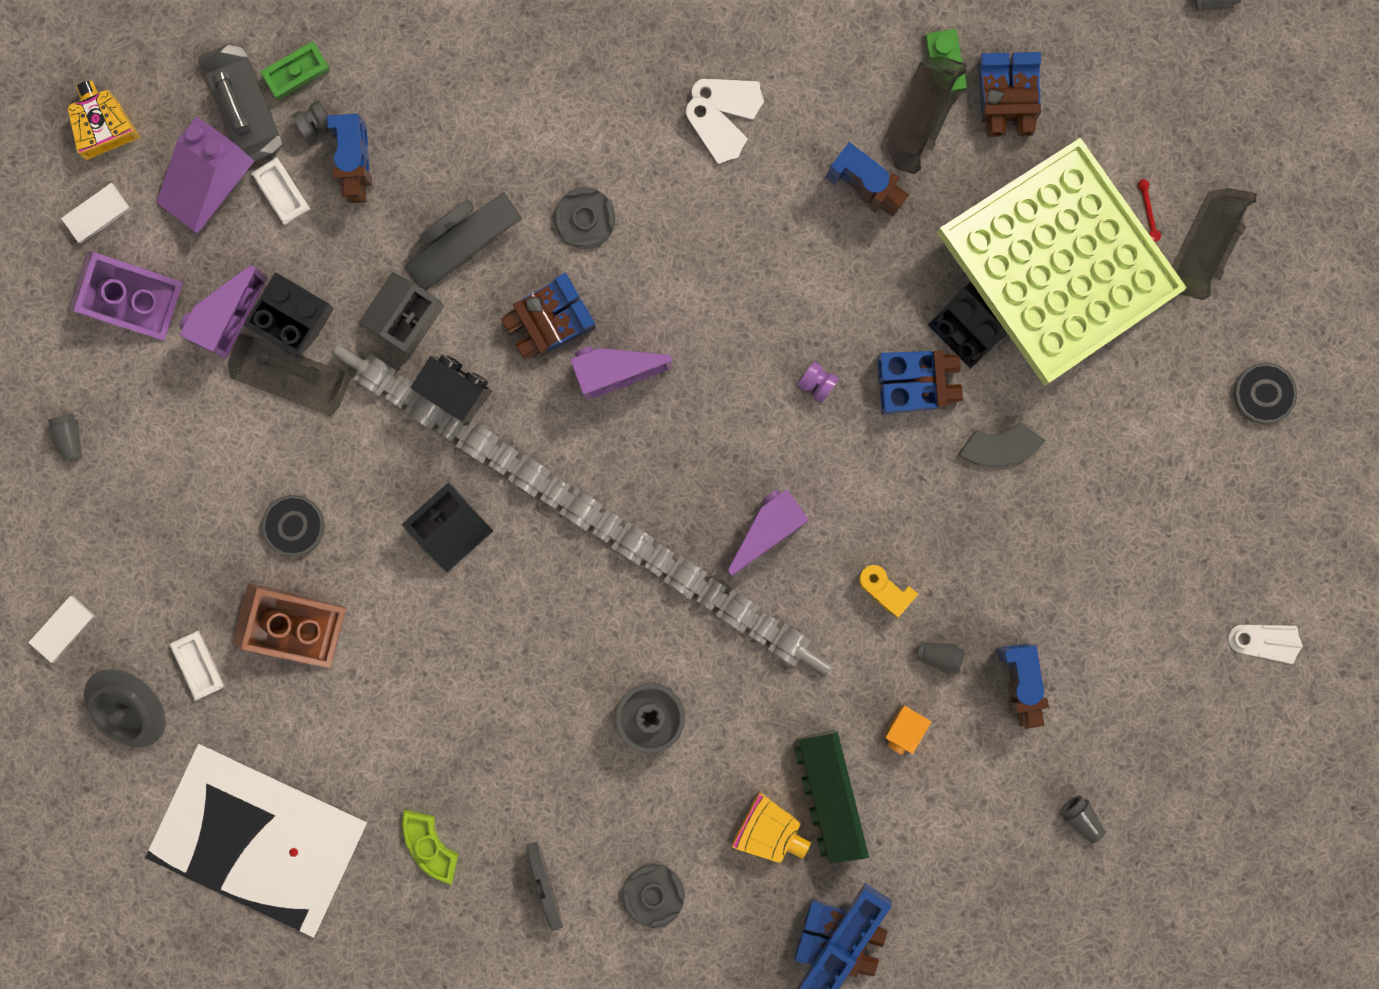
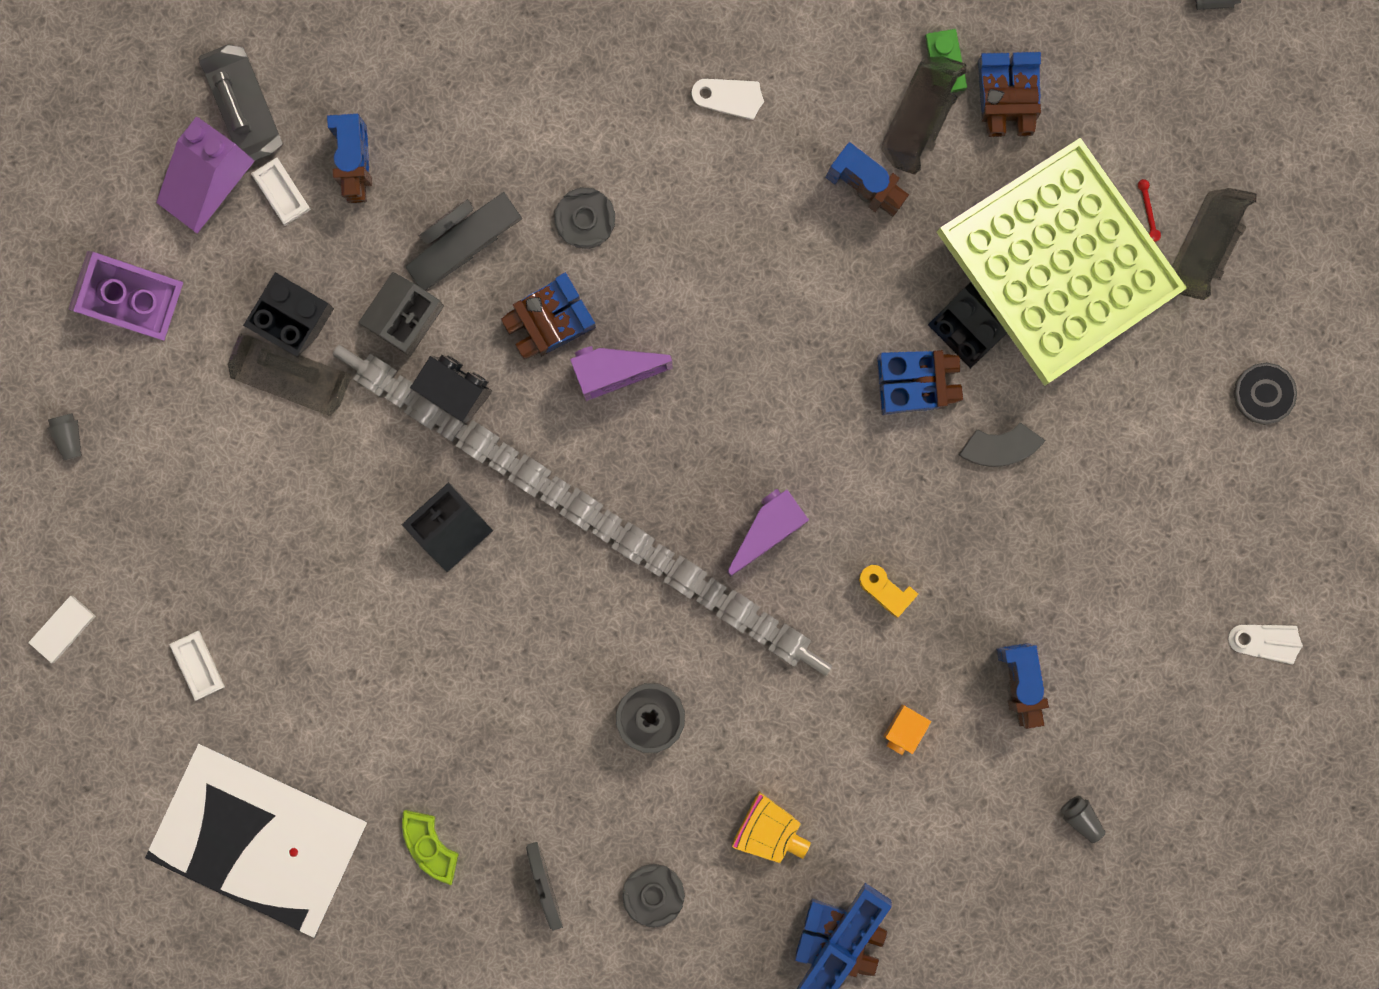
(96, 213): white tile -> none
(99, 122): torso -> none
(124, 708): dark grey piece -> none
(221, 315): medium lavender slope -> none
(288, 626): dark orange slope -> none
(293, 525): black tile -> none
(295, 70): bright green plate -> none
(304, 121): flat silver wheel -> none
(716, 131): white piece -> none
(818, 382): medium lavender wheel -> none
(832, 797): dark green slope -> none
(941, 656): dark grey cone -> none

